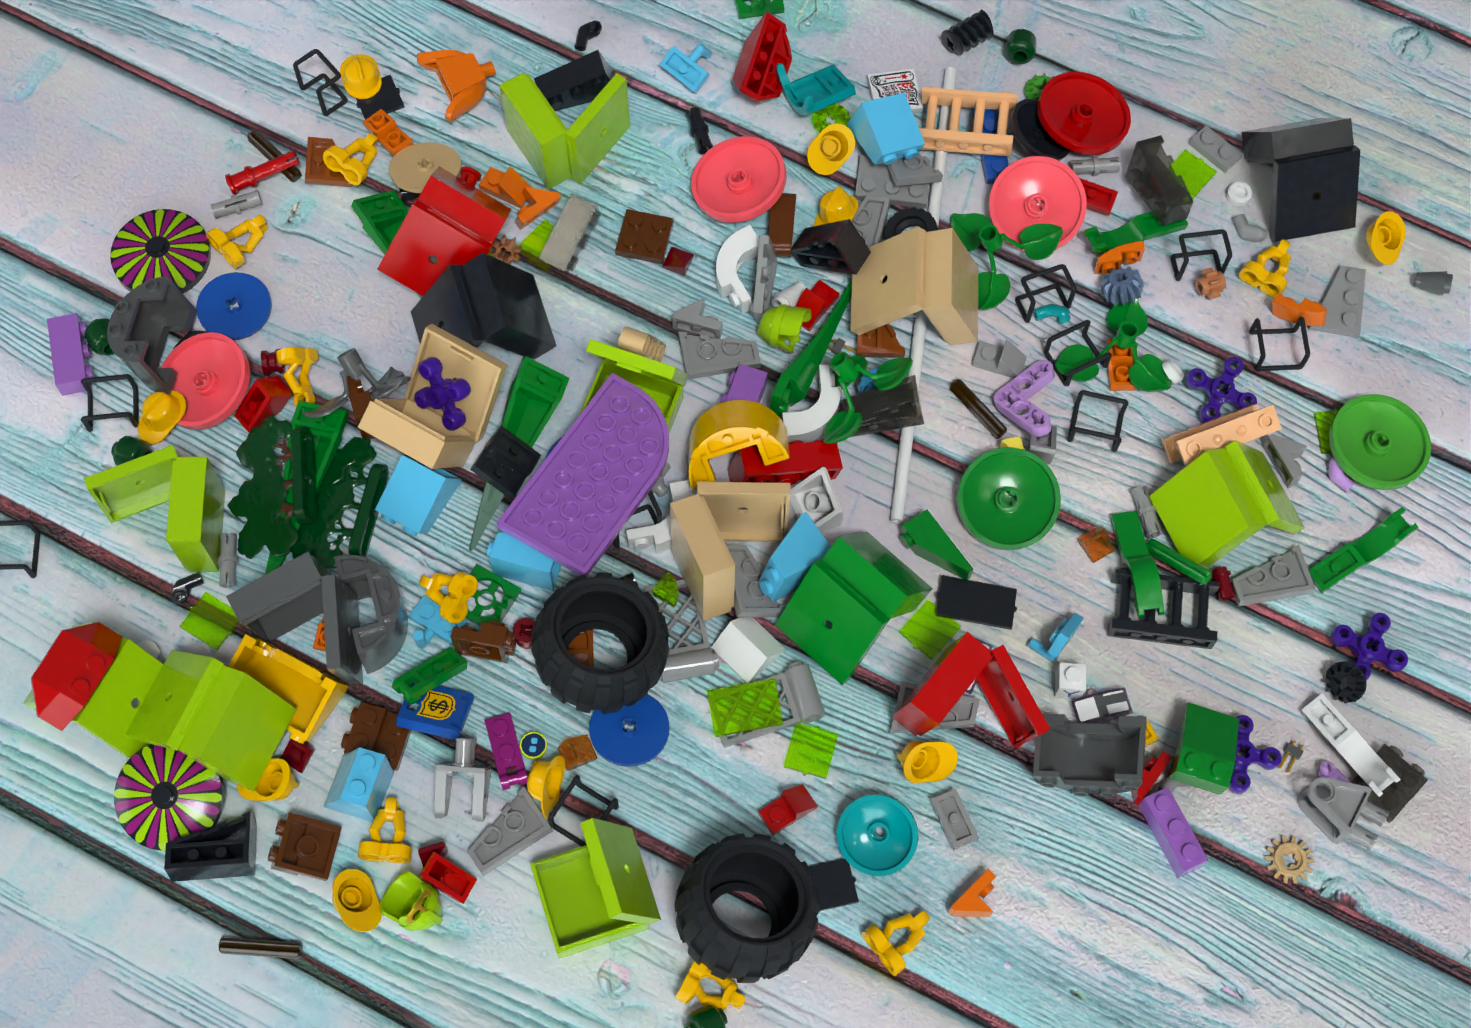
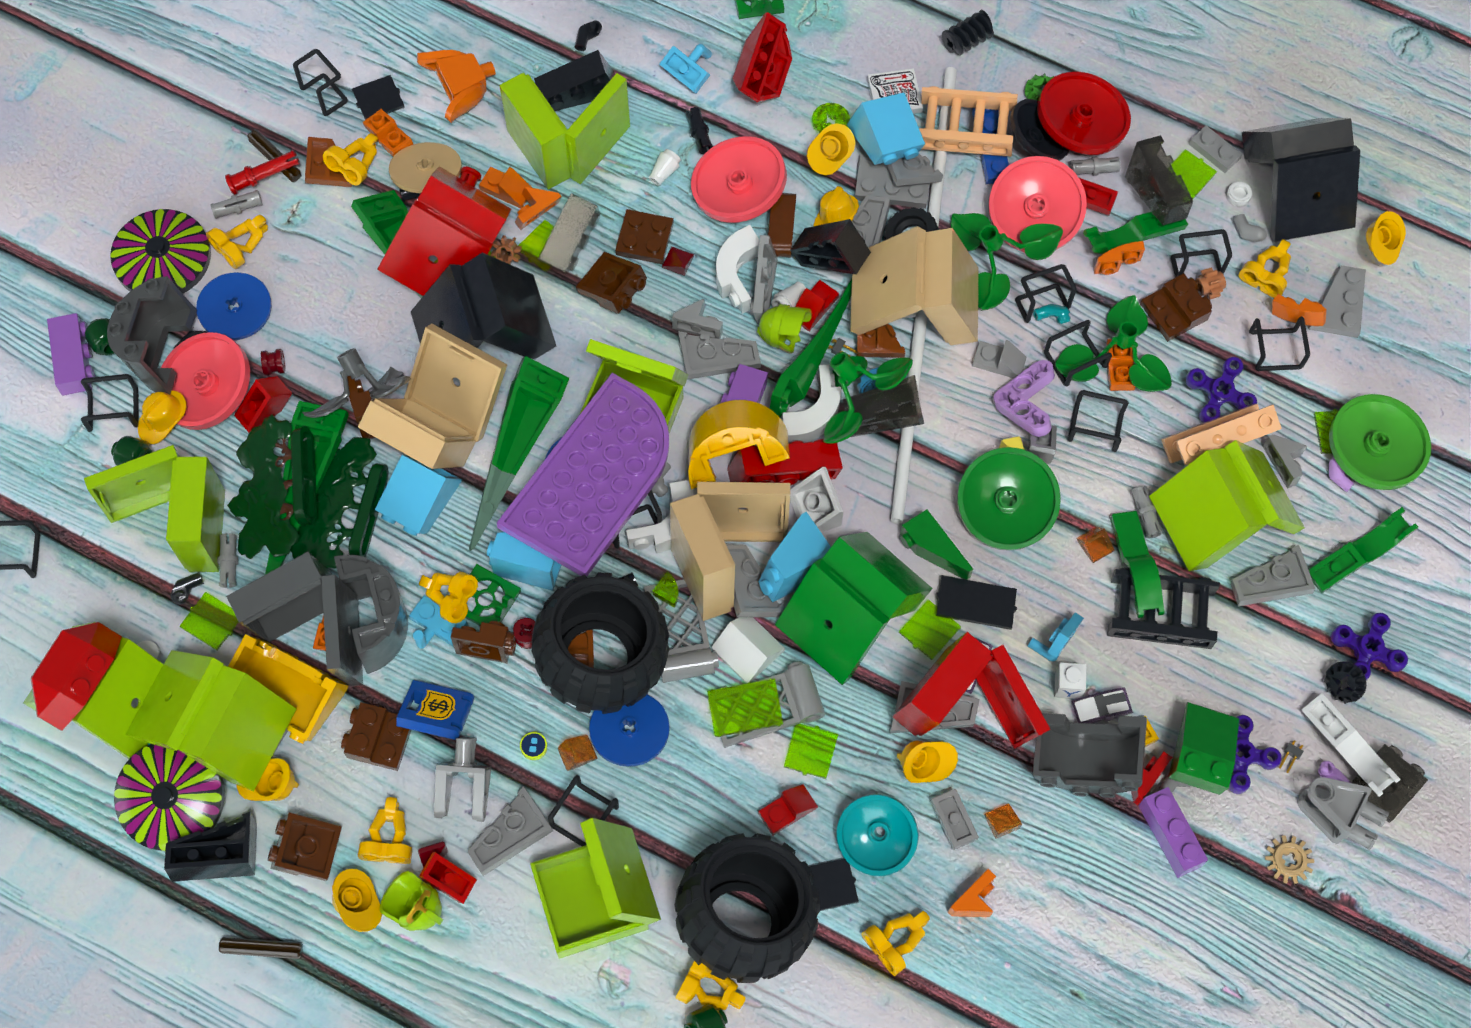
(297, 754): dark red slope -> none
(298, 357): yellow piece -> none
(360, 784): medium azure slope -> none
(361, 76): yellow piece -> none
(429, 675): green plate -> none
(442, 393): dark purple gear -> none
(505, 462): black slope -> none
(506, 750): magenta plate -> none
(545, 782): yellow piece -> none
(612, 282): none -> reddish brown plate
(641, 344): tan beam -> none
(665, 165): none -> white cone
(816, 89): teal piece -> none
(978, 408): dark brown axle -> none
(1003, 820): none -> clear orange slope
(1021, 46): dark green head -> none
(1122, 286): sand blue gear -> none
(1173, 371): white tile -> none
(1177, 307): none -> reddish brown plate
(1179, 561): green axle -> none
(1225, 590): dark red pin -> none
(1436, 282): dark grey cone -> none

